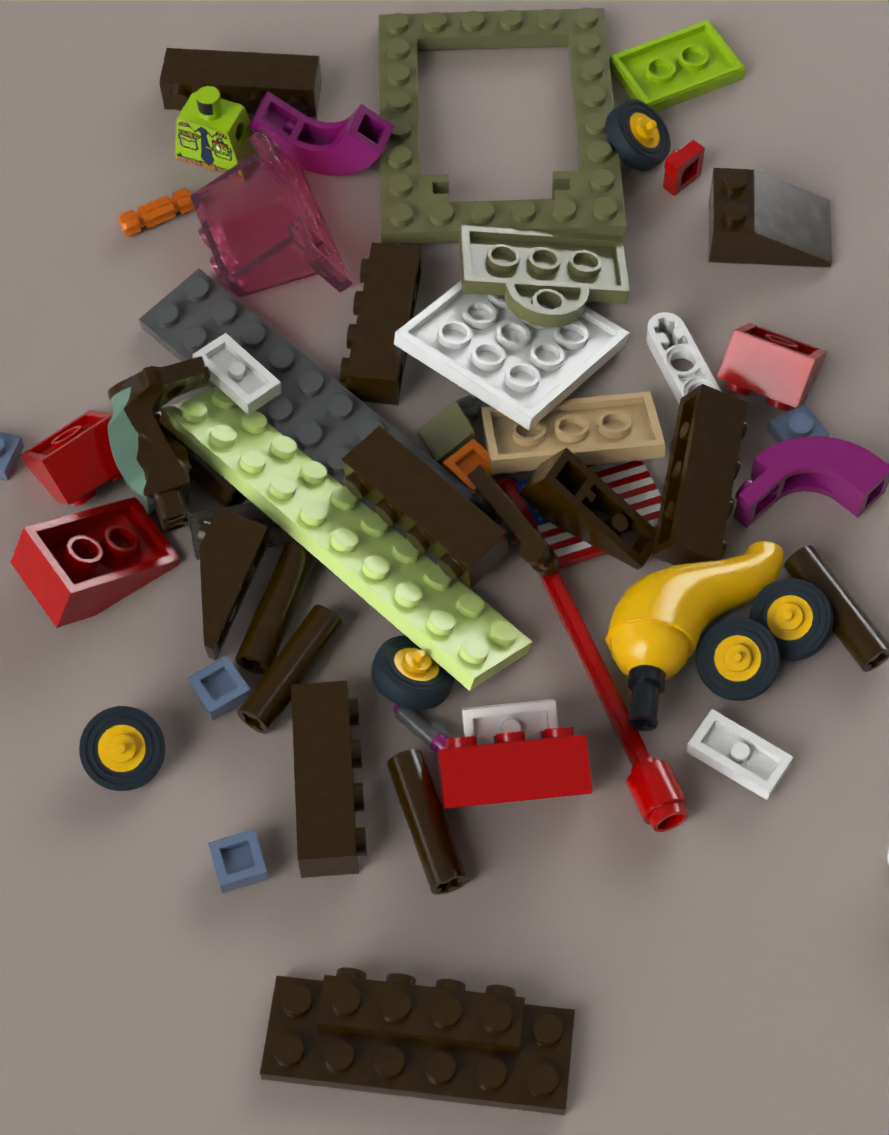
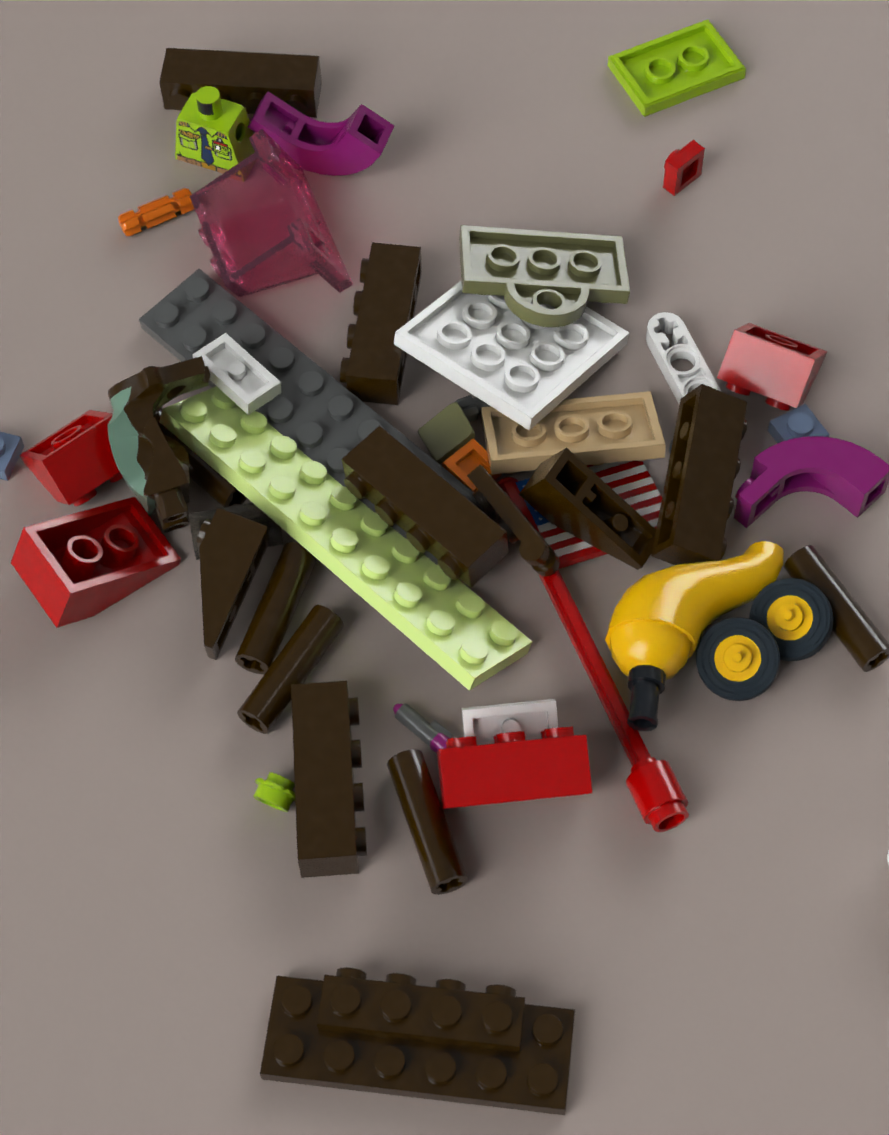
(122, 748): black wheel -> none
(219, 687): sand blue plate -> none
(238, 861): sand blue plate -> none
(275, 792): none -> lime plate
(410, 675): black wheel -> none
(418, 206): olive plate -> none
(638, 135): black wheel -> none
(739, 754): white plate -> none
(766, 221): dark brown slope -> none

